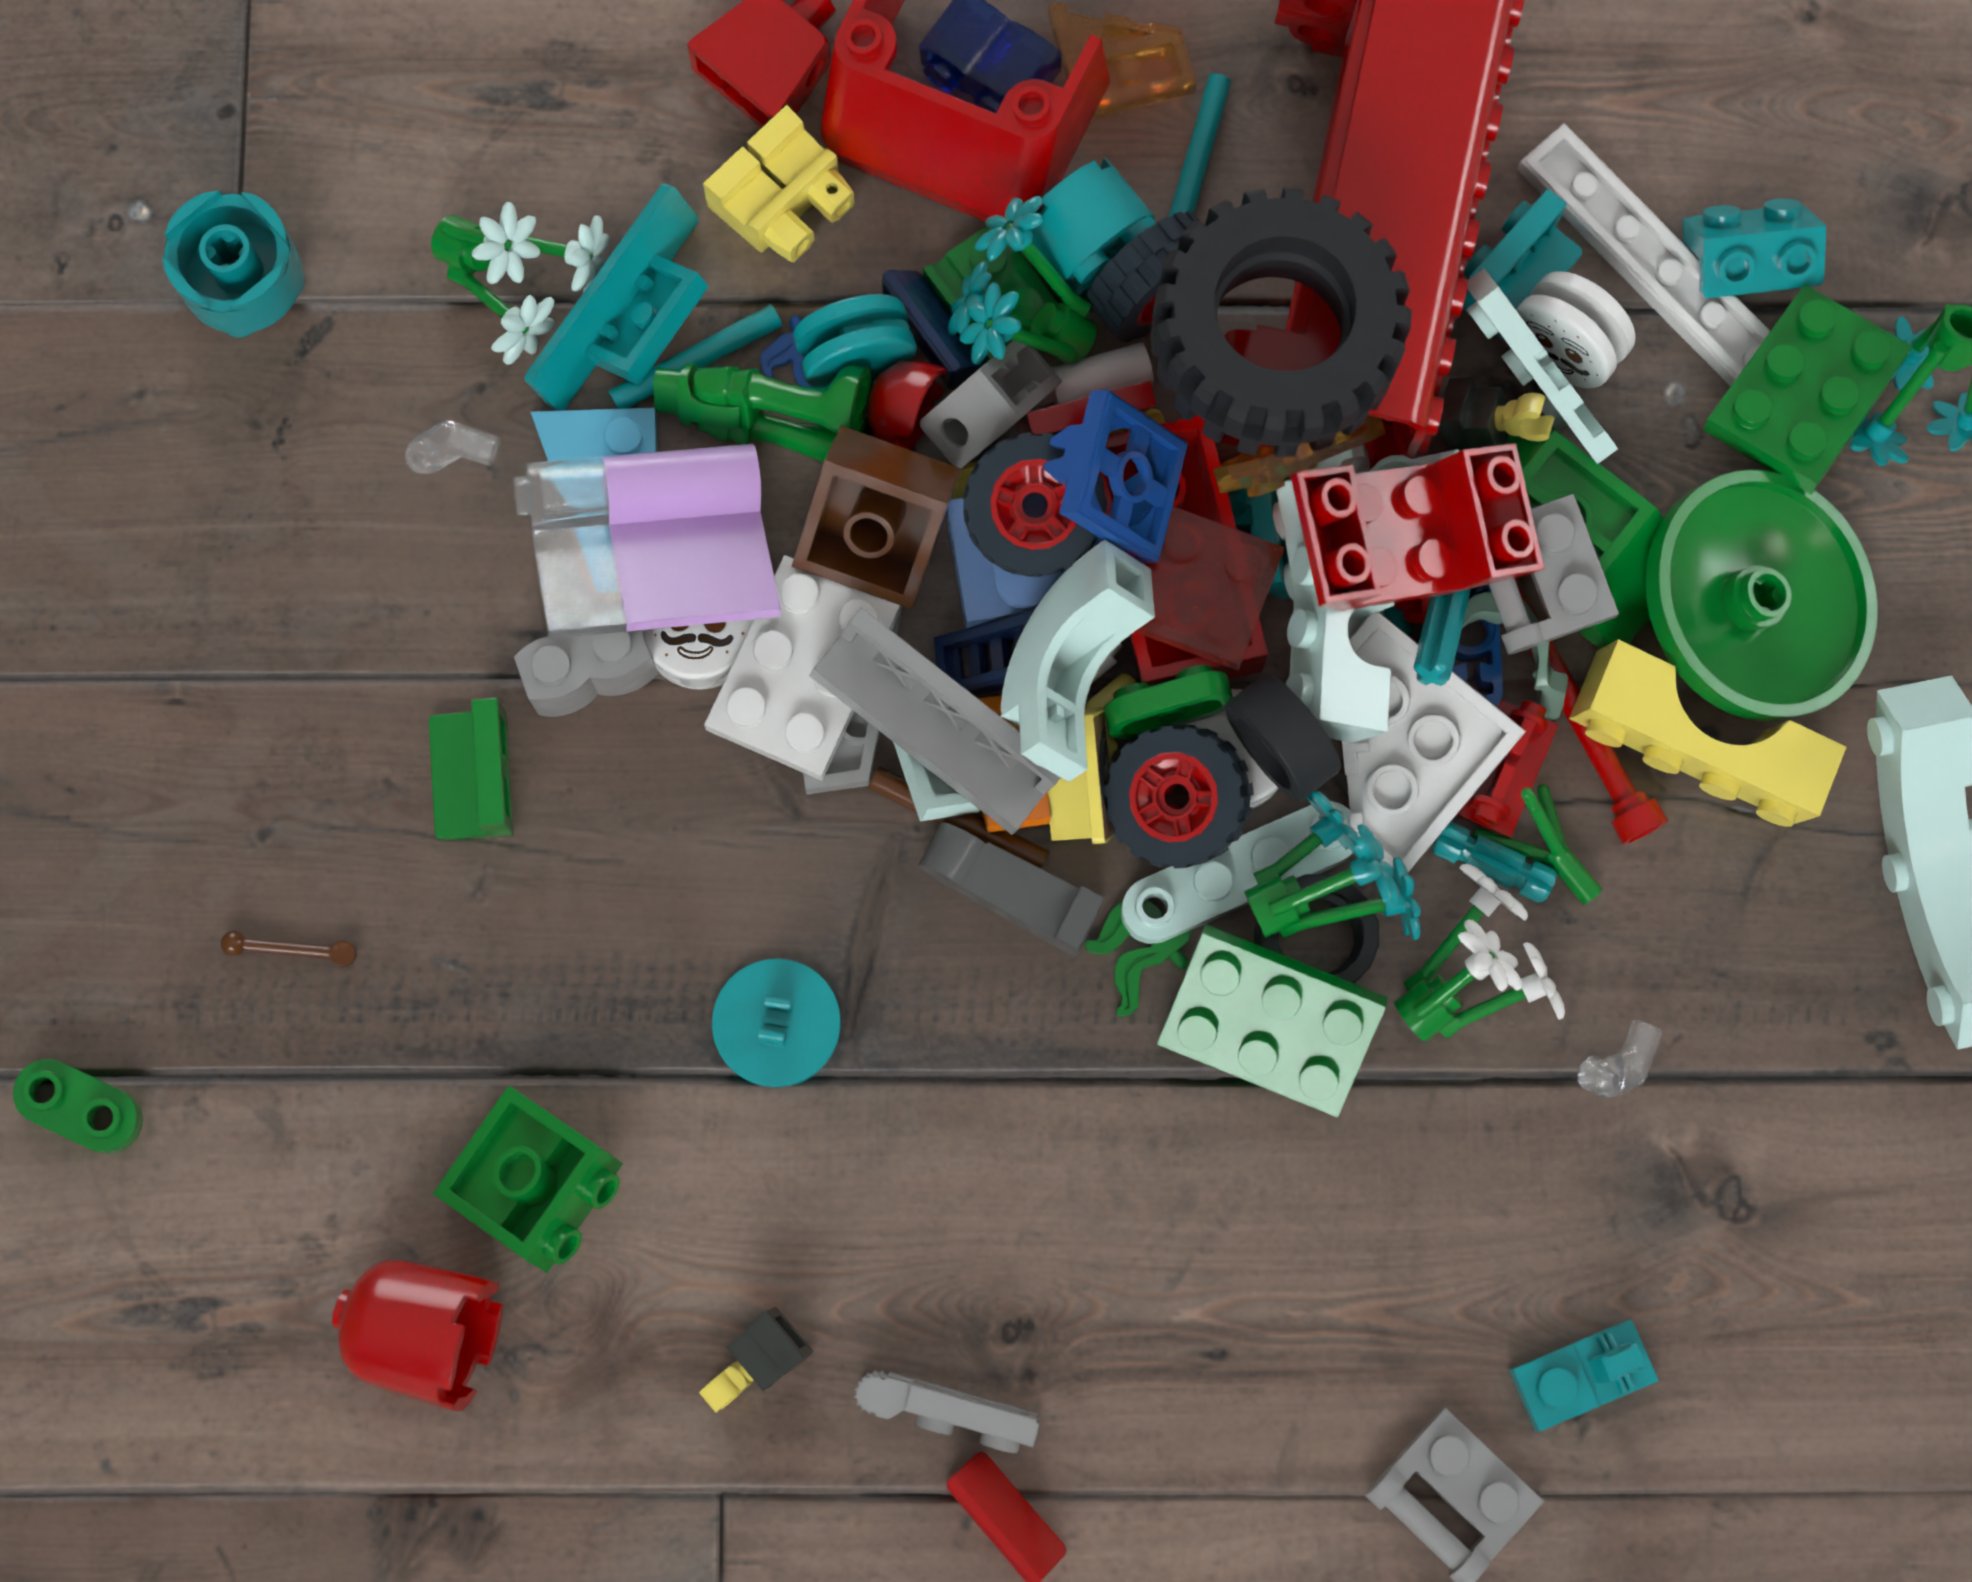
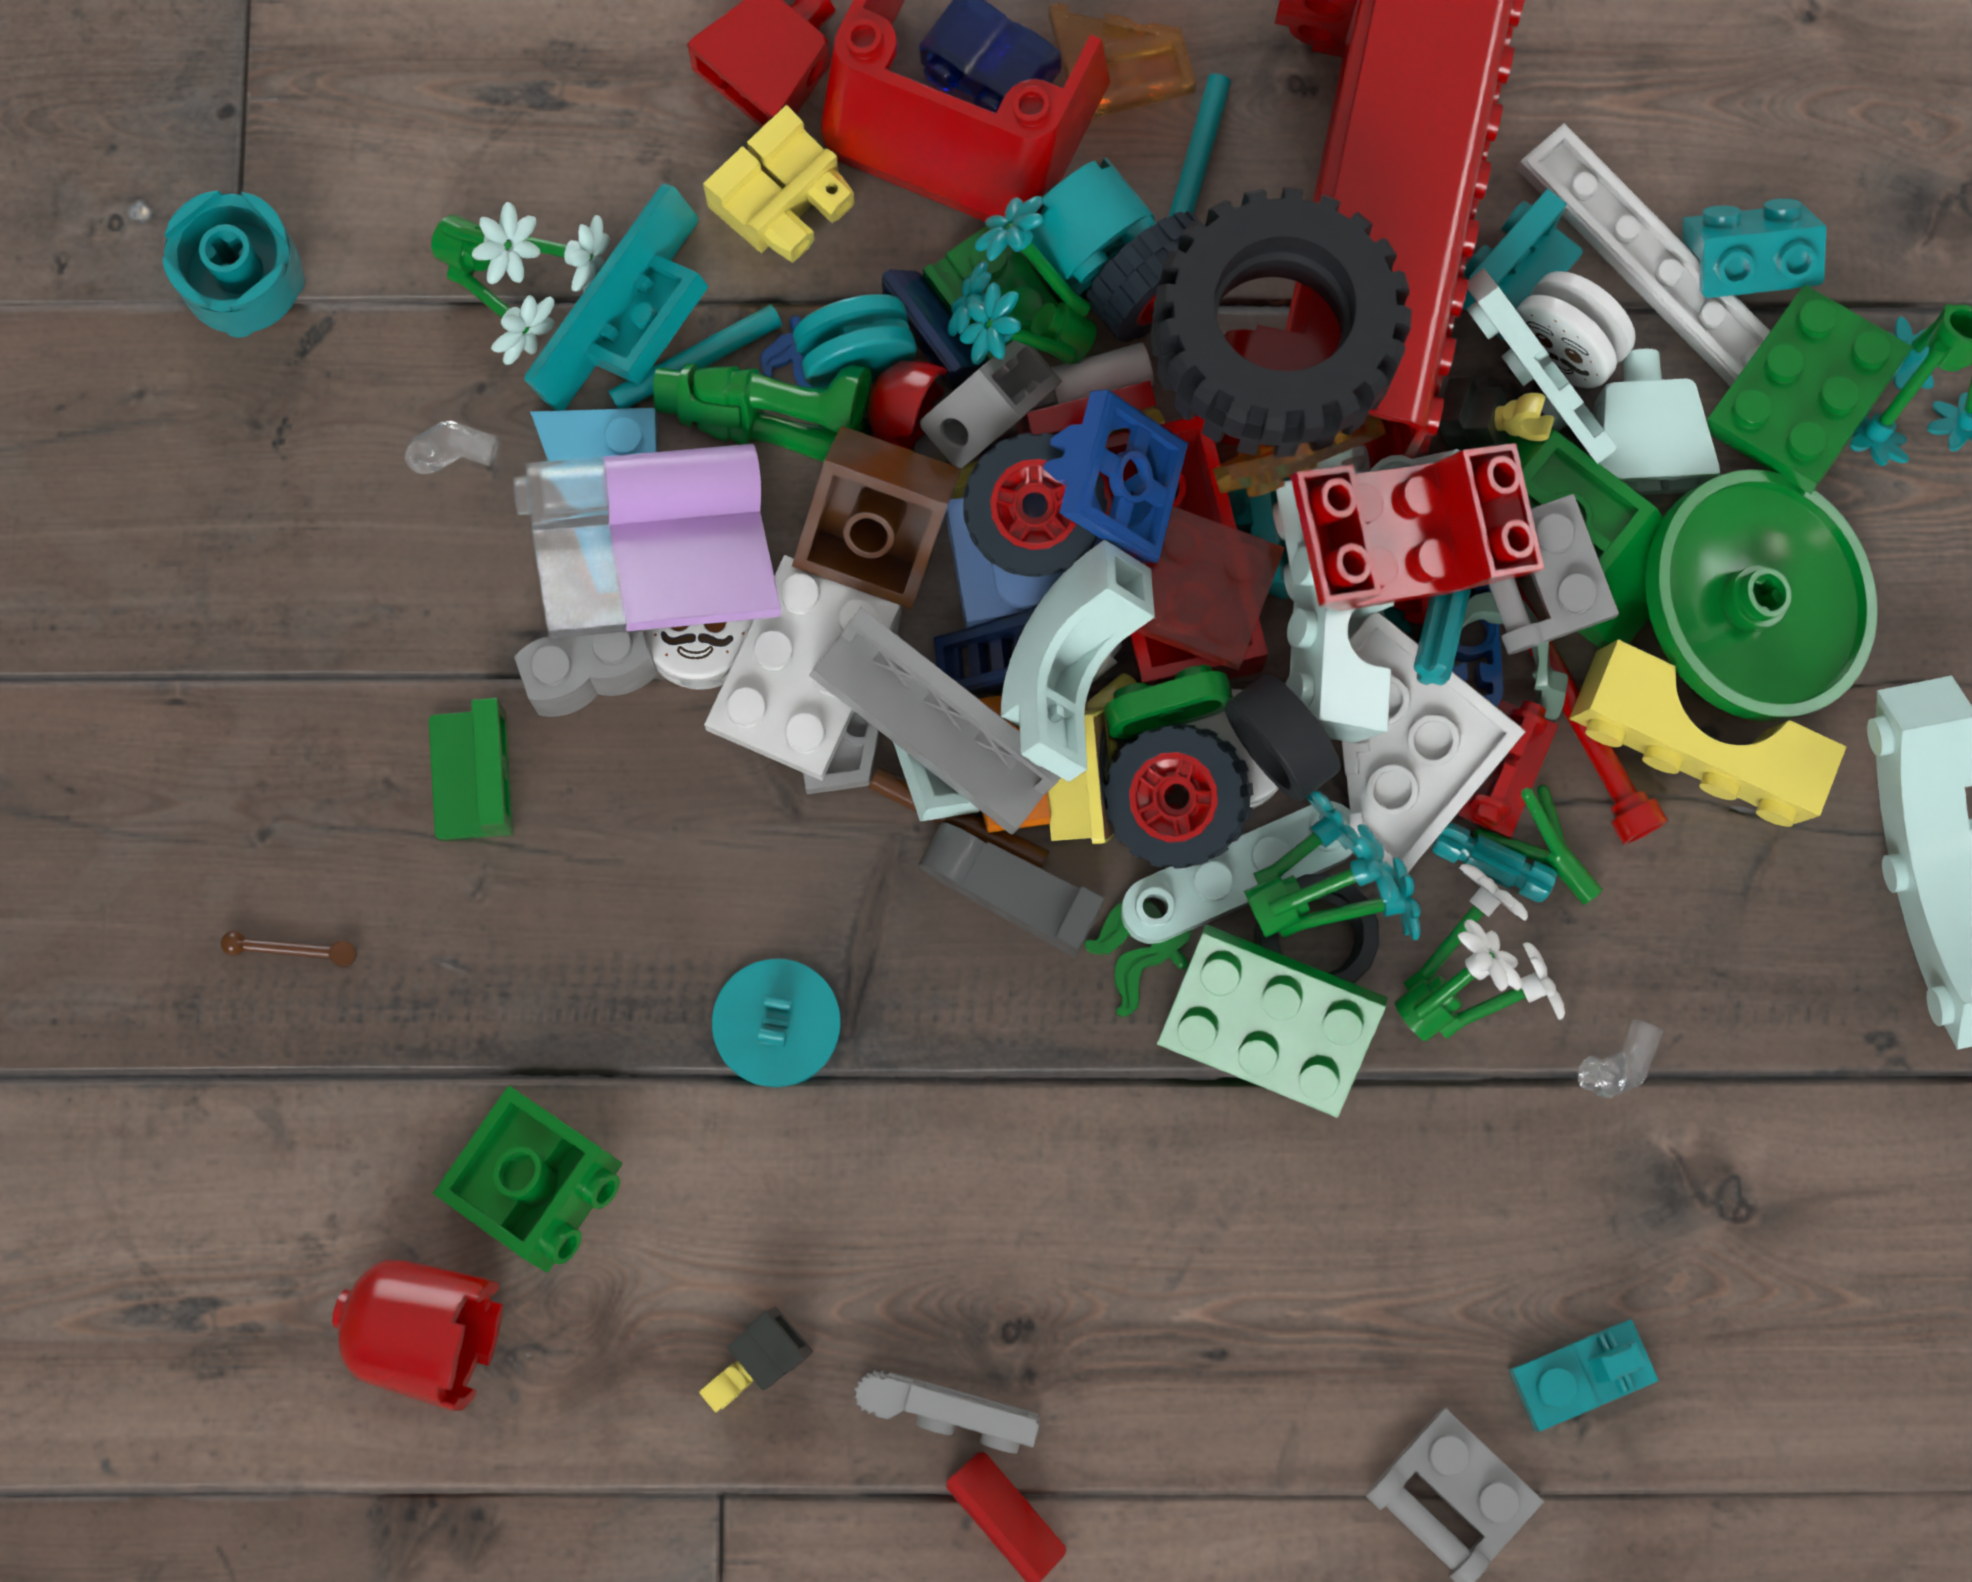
(75, 1105): green plate -> none
(1656, 428): none -> light aqua torso

